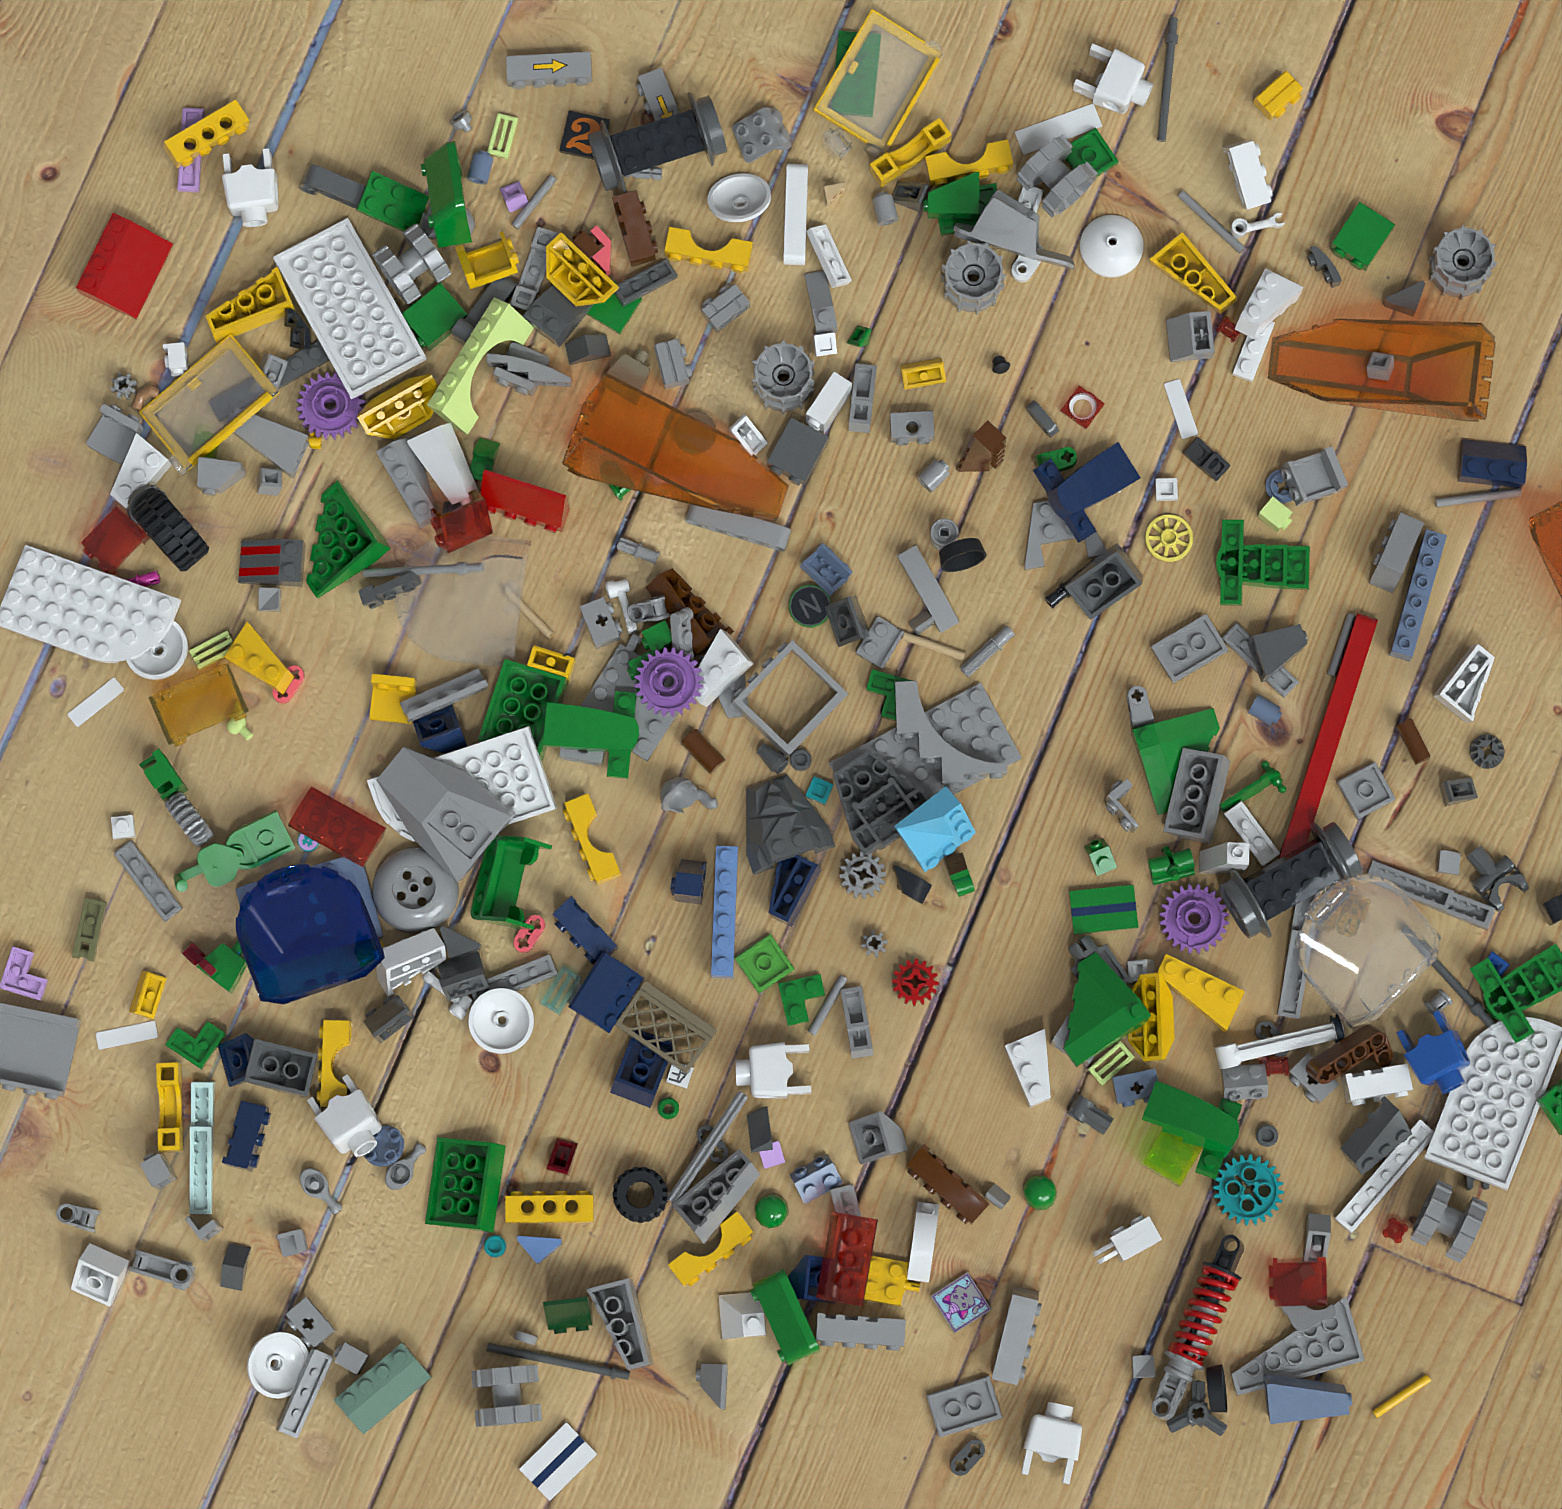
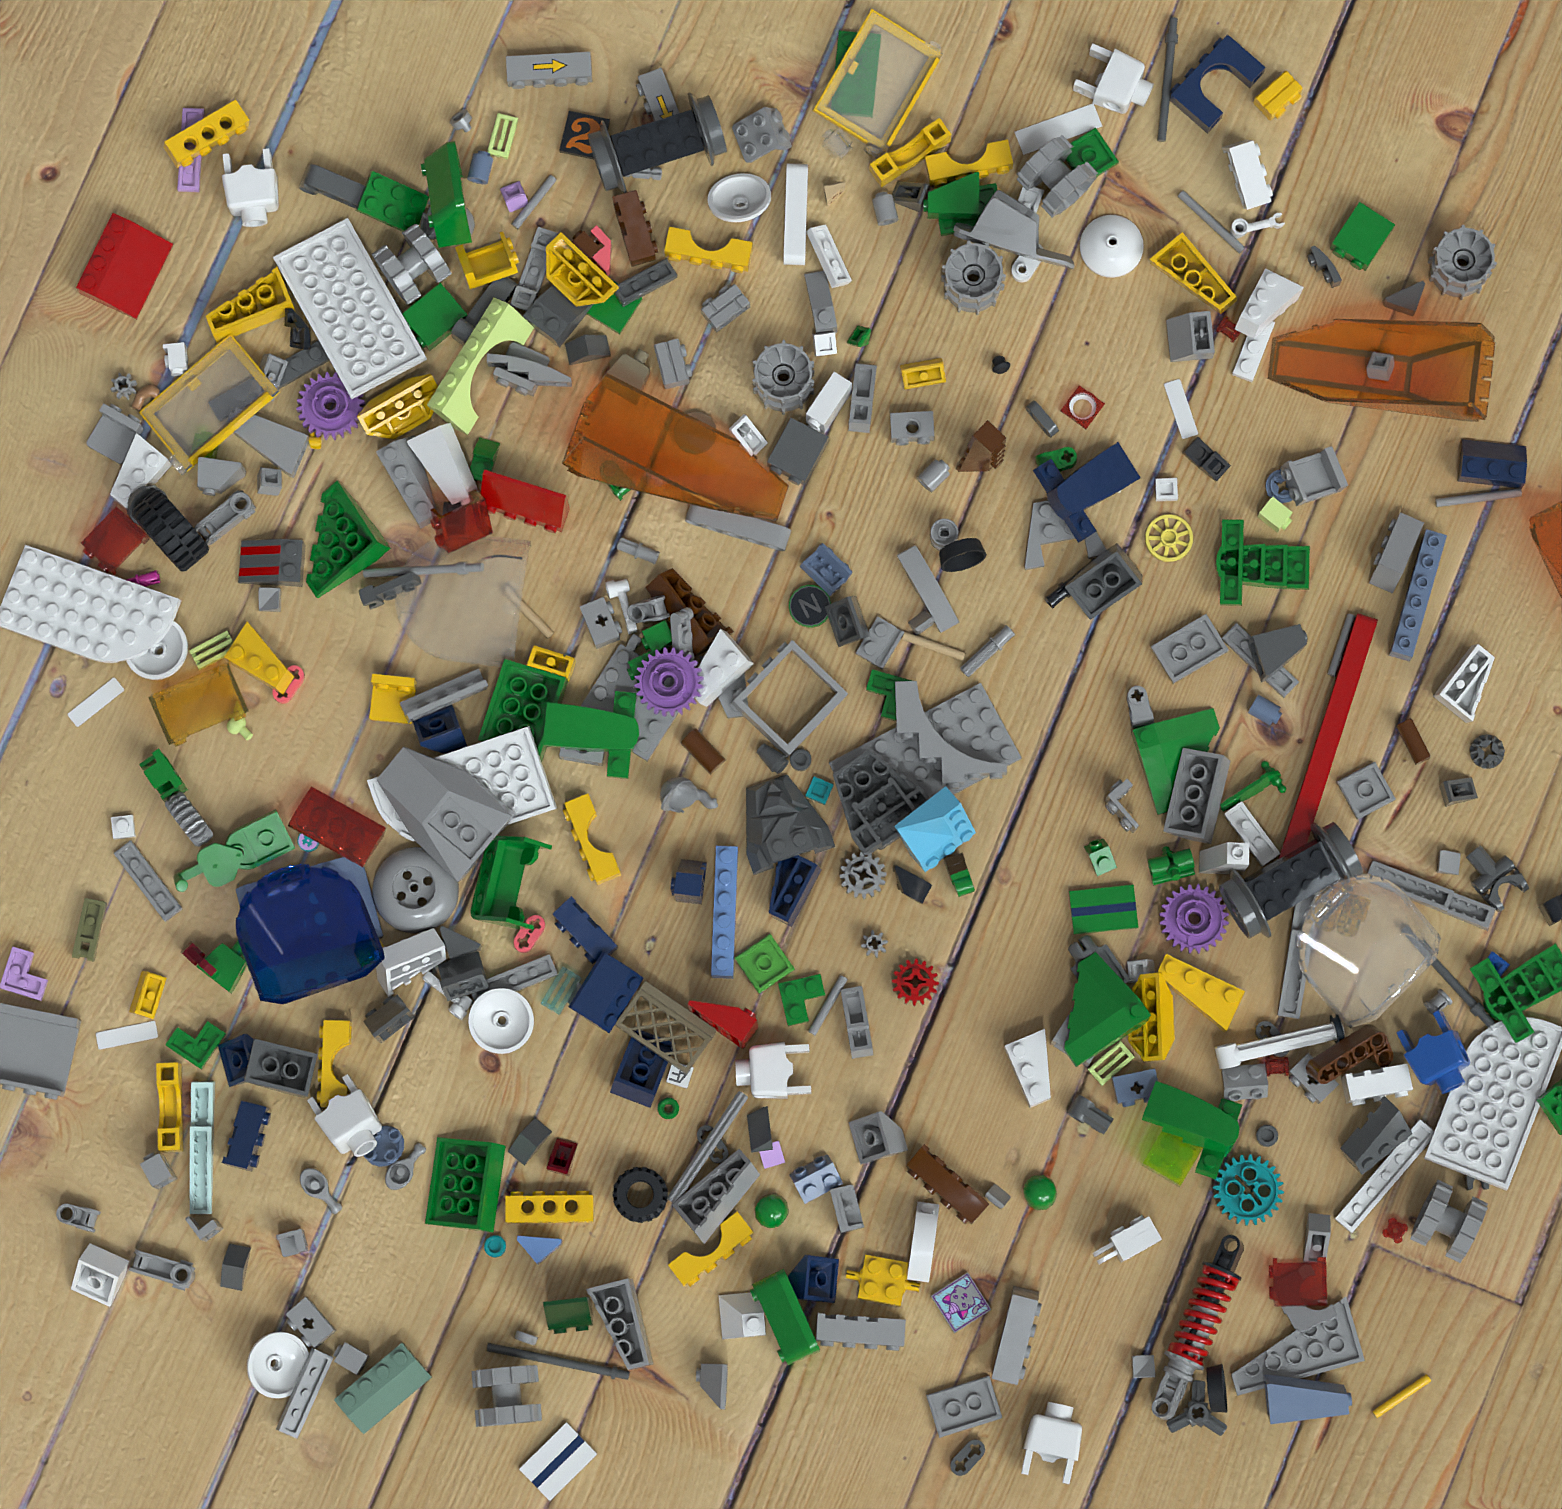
(225, 517): none -> light grey piece
(529, 1141): none -> dark grey slope
(729, 1021): none -> red slope
(847, 1258): clear red slope -> none
(1225, 56): none -> dark blue arch

